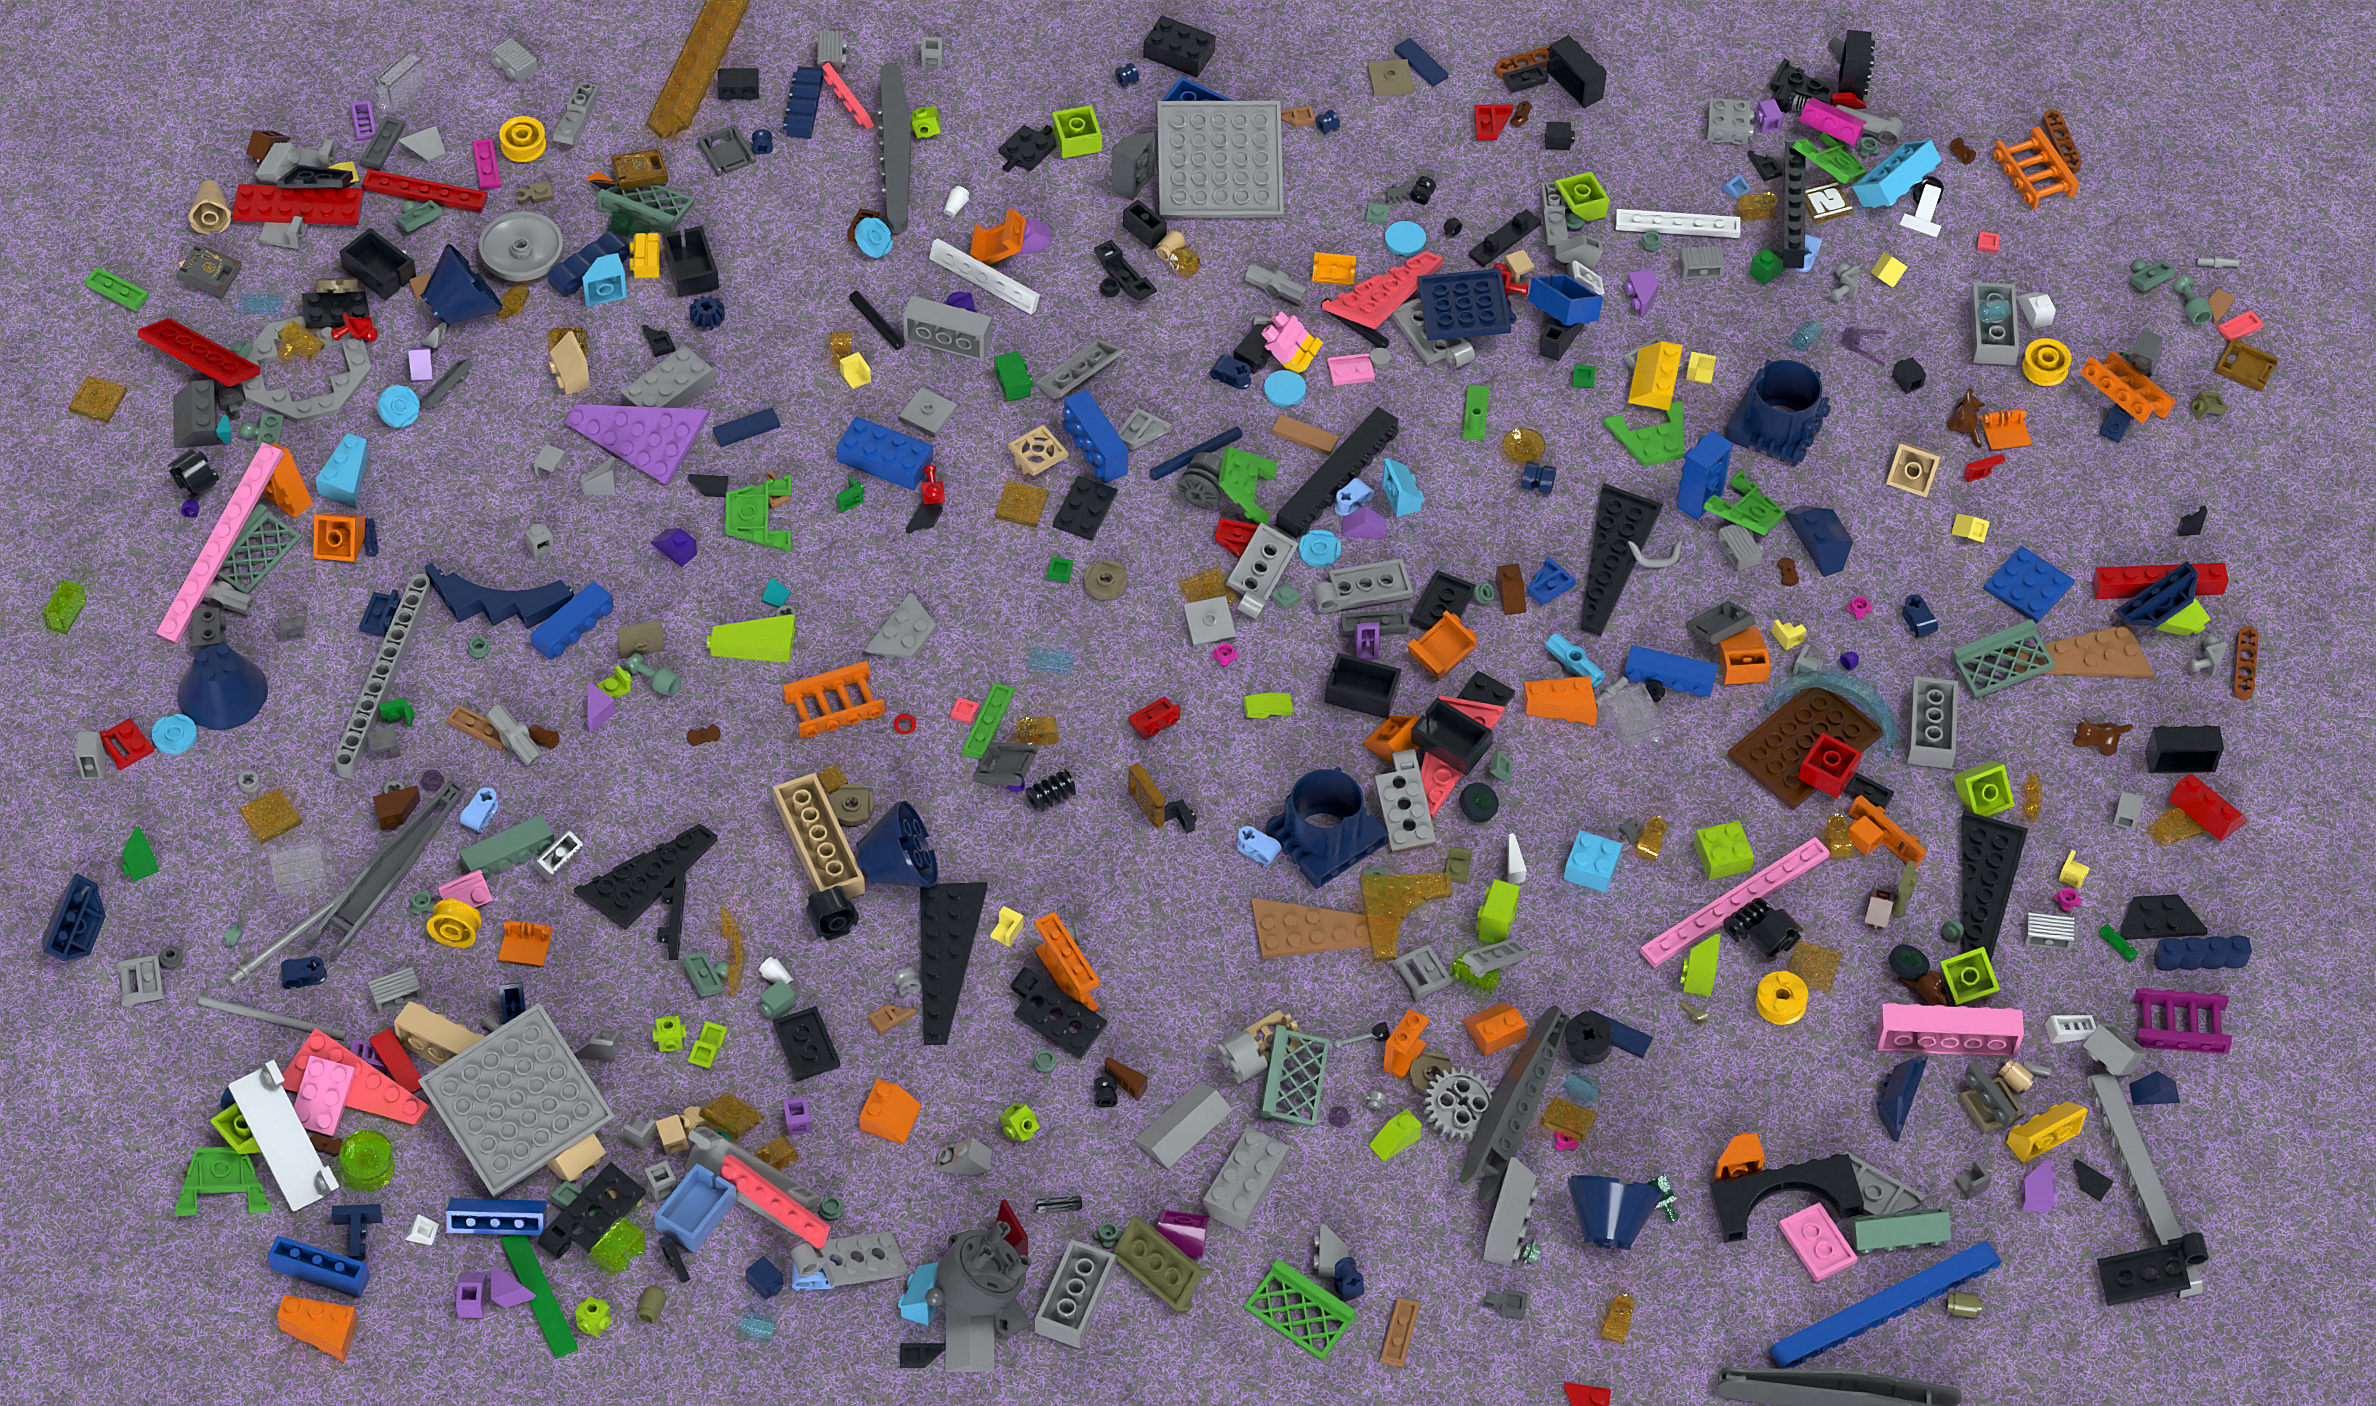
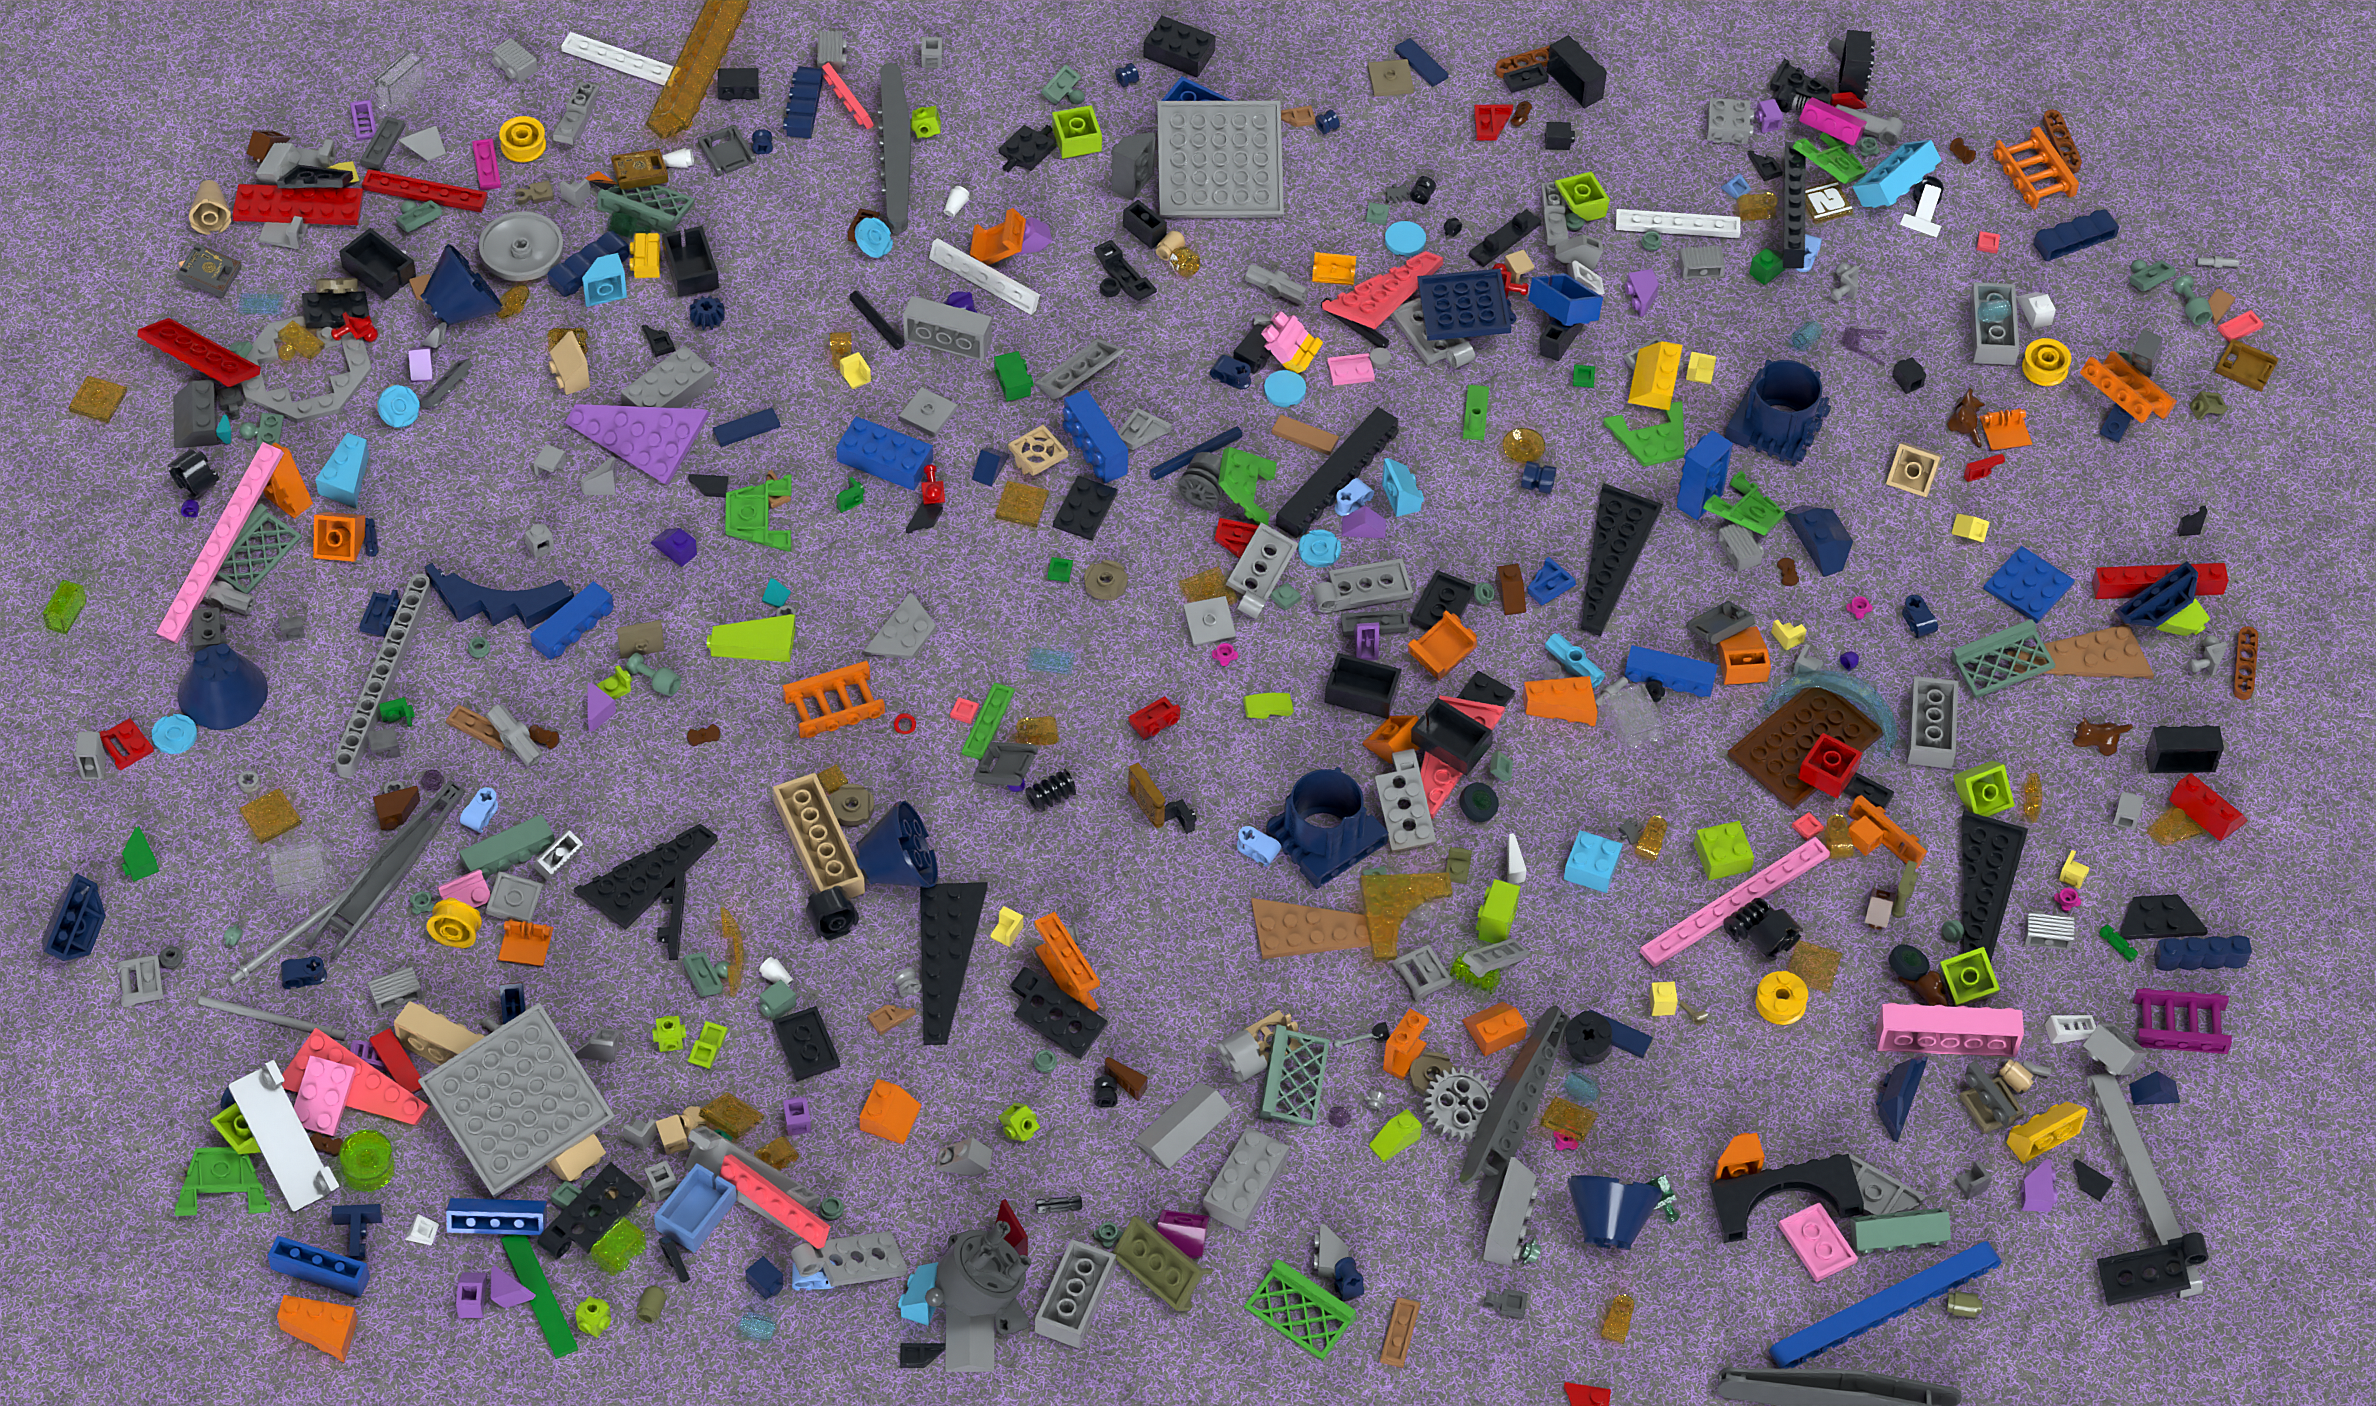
(117, 289): bright green plate -> none
(514, 898): none -> light grey plate
(575, 193): none -> light grey panel
(617, 58): none -> white plate
(681, 158): none -> white cone
(989, 466): none -> dark blue slope
(1062, 85): none -> sand green plate
(1655, 563): light grey animal -> none
(1663, 998): none -> light yellow brick
(1700, 967): lime slope -> none
(1808, 826): none -> coral tile
(1888, 269): light yellow panel -> none
(2076, 235): none -> dark blue brick

